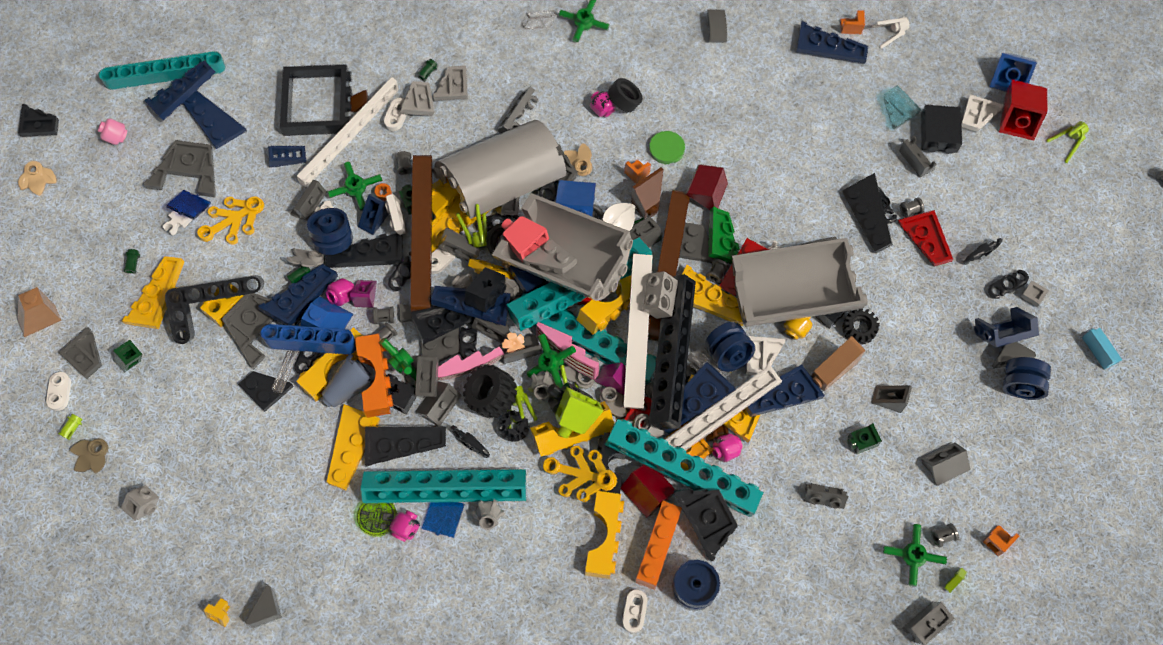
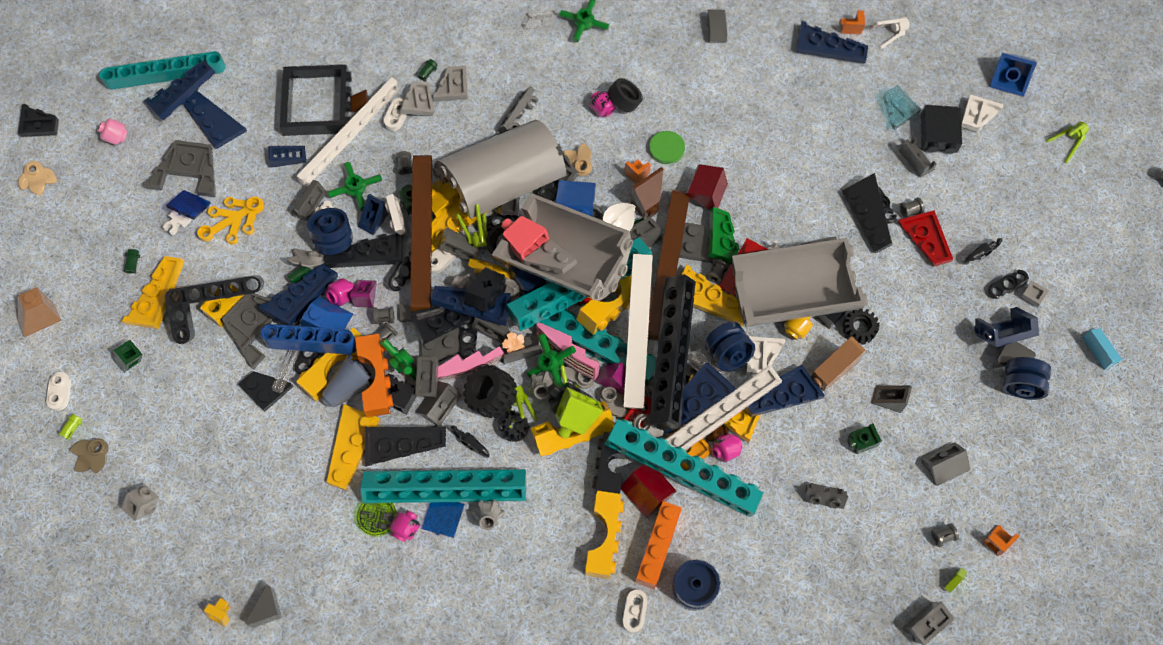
(83, 353): dark grey wing -> none
(382, 186): orange bush -> none
(583, 474): yellow plant -> none
(660, 295): light grey brick -> none
(708, 517): black wing -> none
(910, 559): green bar -> none
(1023, 110): red slope -> none

